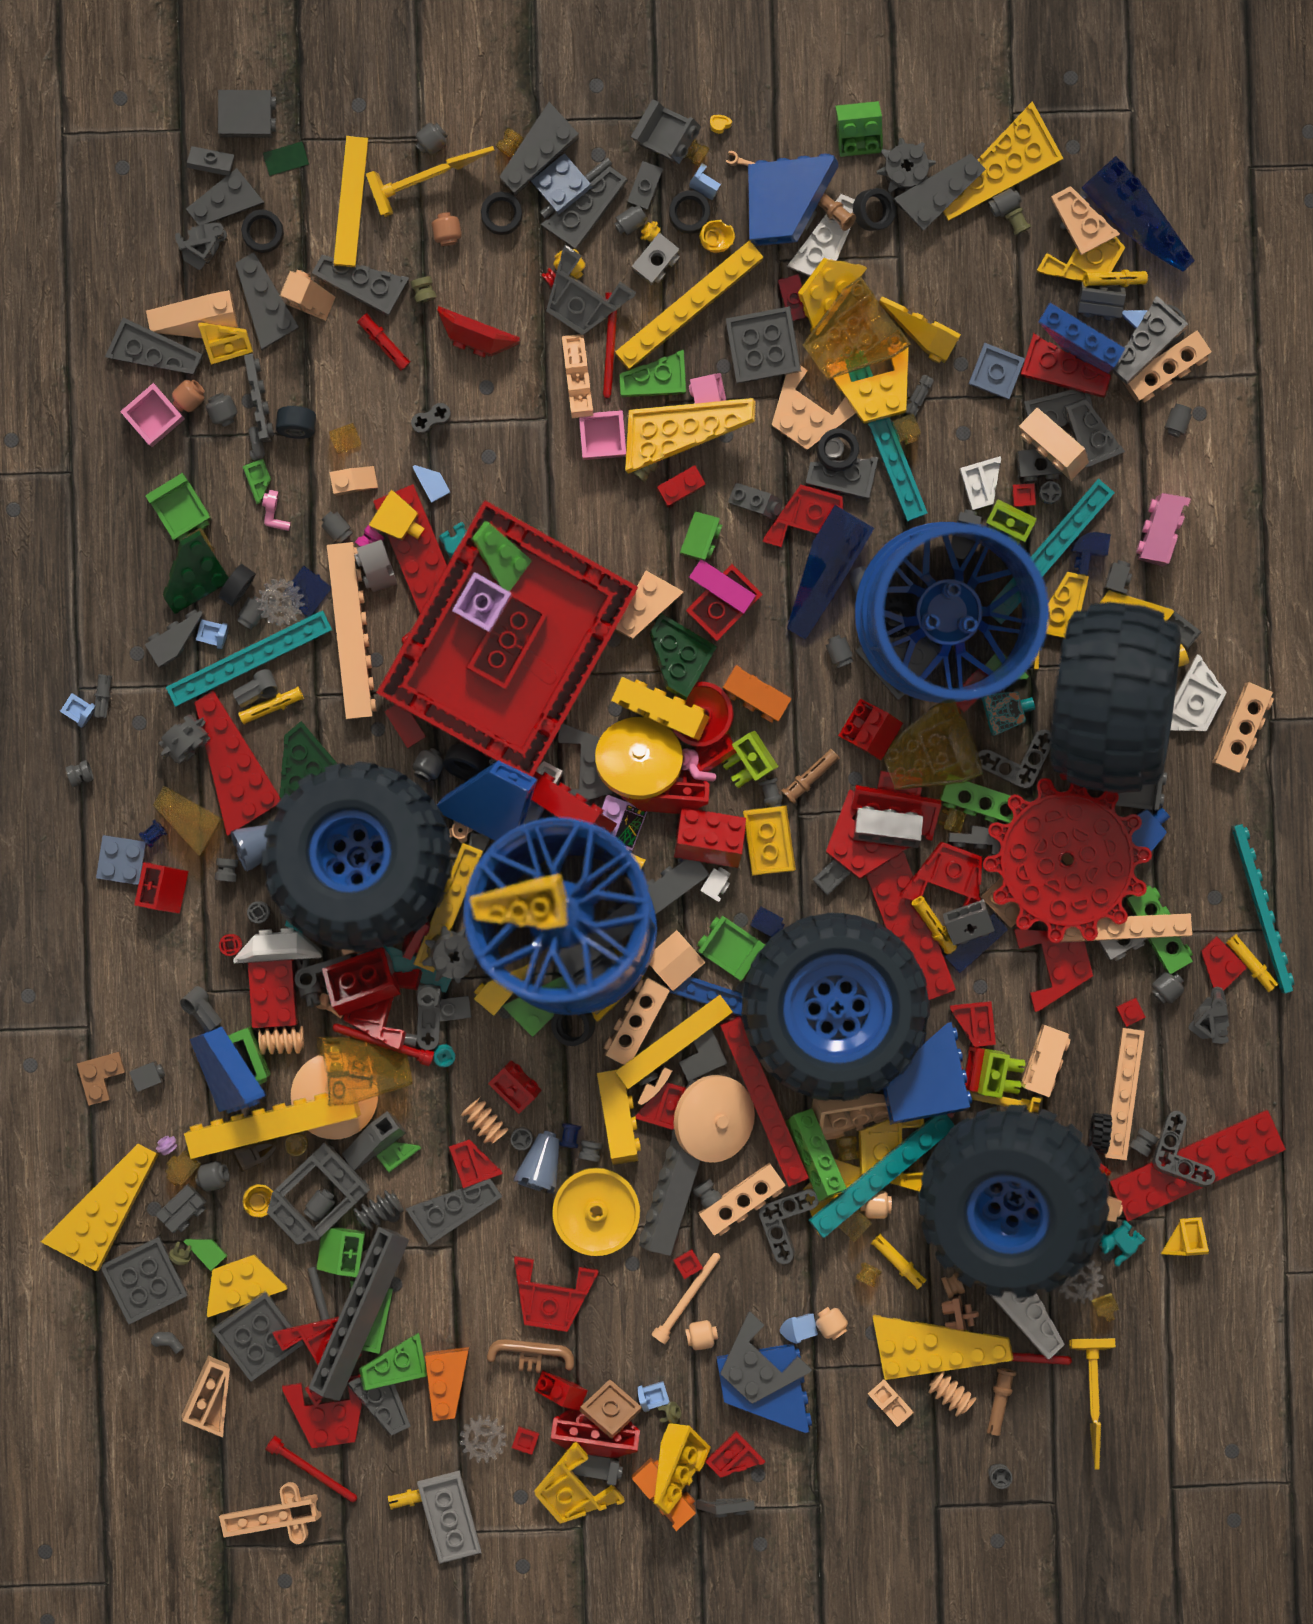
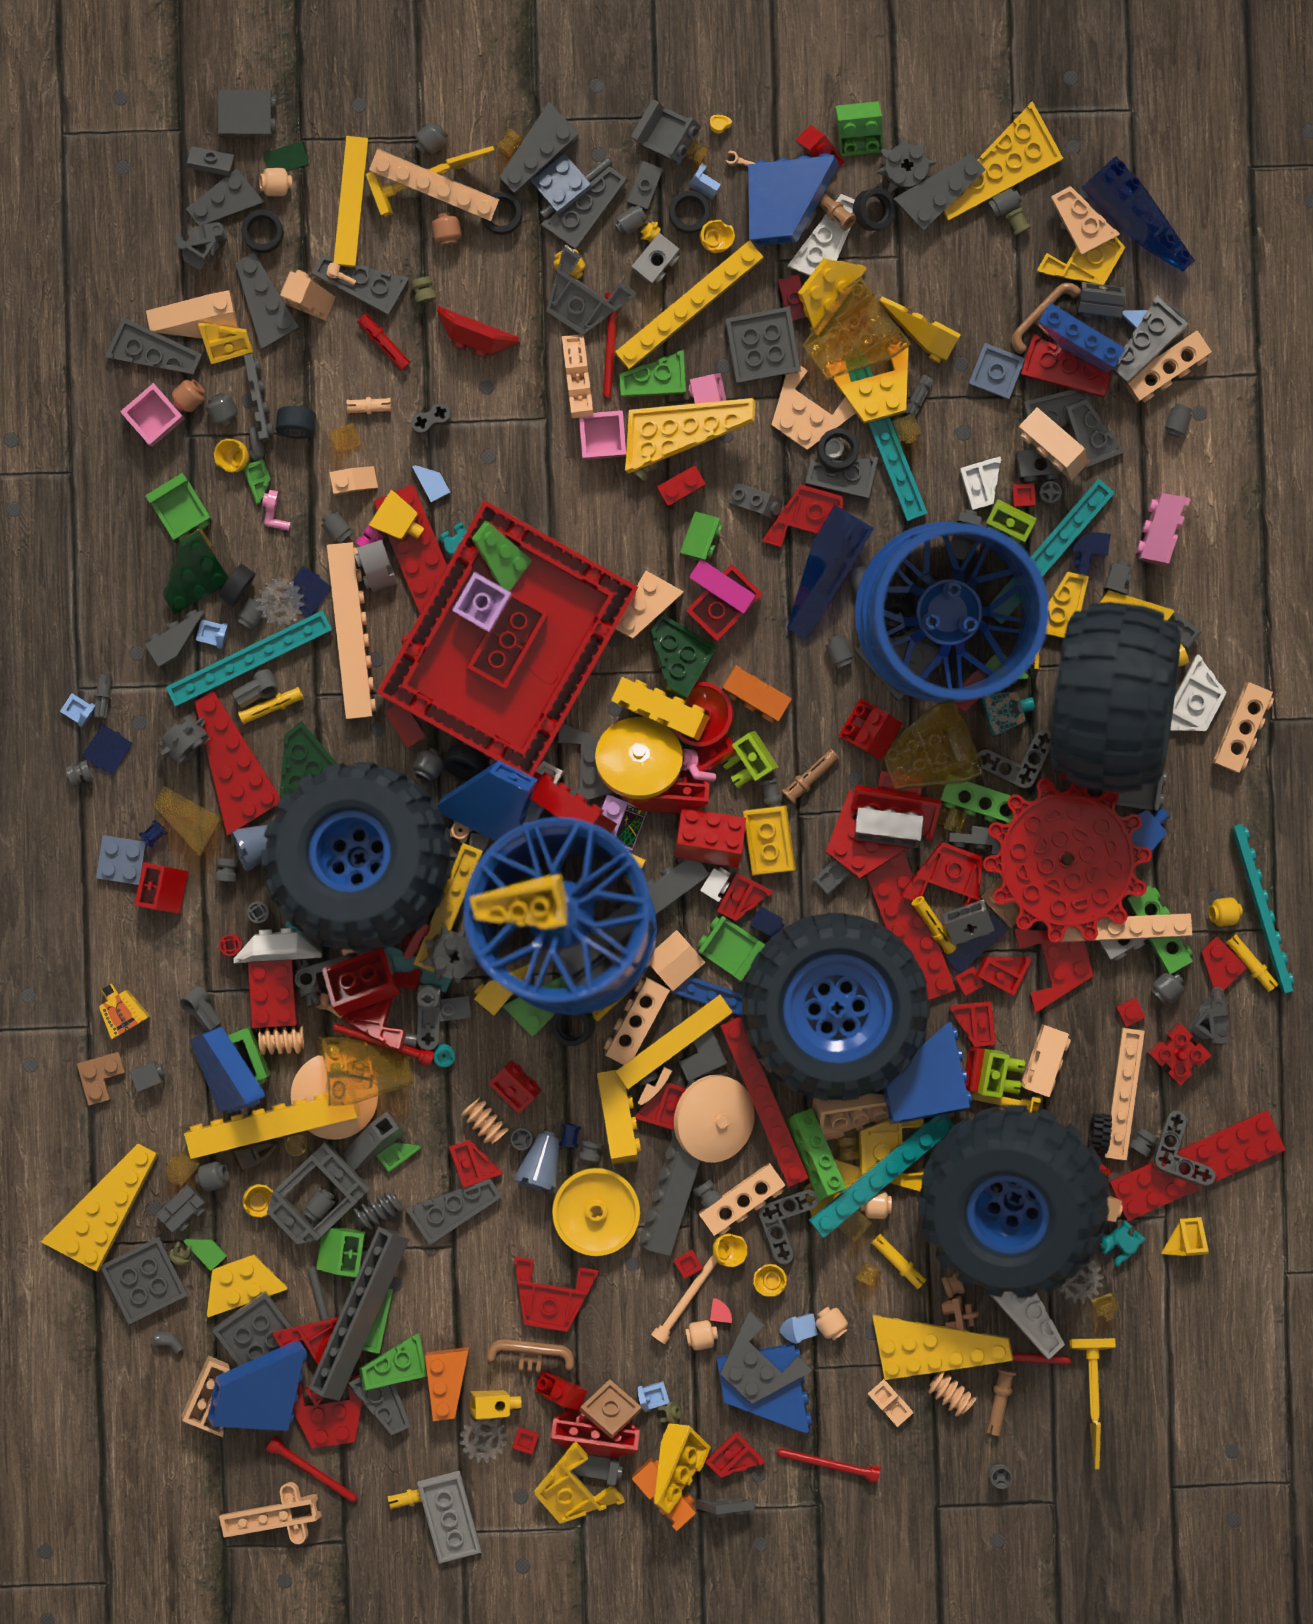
(107, 749): none -> clear blue piece
(121, 1011): none -> torso
(166, 1145): lavender plate -> none
(231, 455): none -> yellow hair
(259, 1391): none -> blue slope
(275, 182): none -> light nougat head
(333, 272): none -> light nougat hand
(368, 405): none -> light nougat pin
(434, 184): none -> light nougat plate
(483, 1404): none -> yellow torso
(549, 277): red bush -> none
(720, 1311): none -> coral tile
(730, 1250): none -> yellow hair
(741, 896): none -> red wing
(770, 1280): none -> yellow hair
(816, 143): none -> red slope
(870, 1473): none -> red piece
(968, 981): none -> red plate
(1004, 972): none -> red wing
(1066, 288): none -> medium nougat piece
(1092, 279): yellow pin -> none
(1178, 1053): none -> red brick
(1225, 912): none -> yellow head

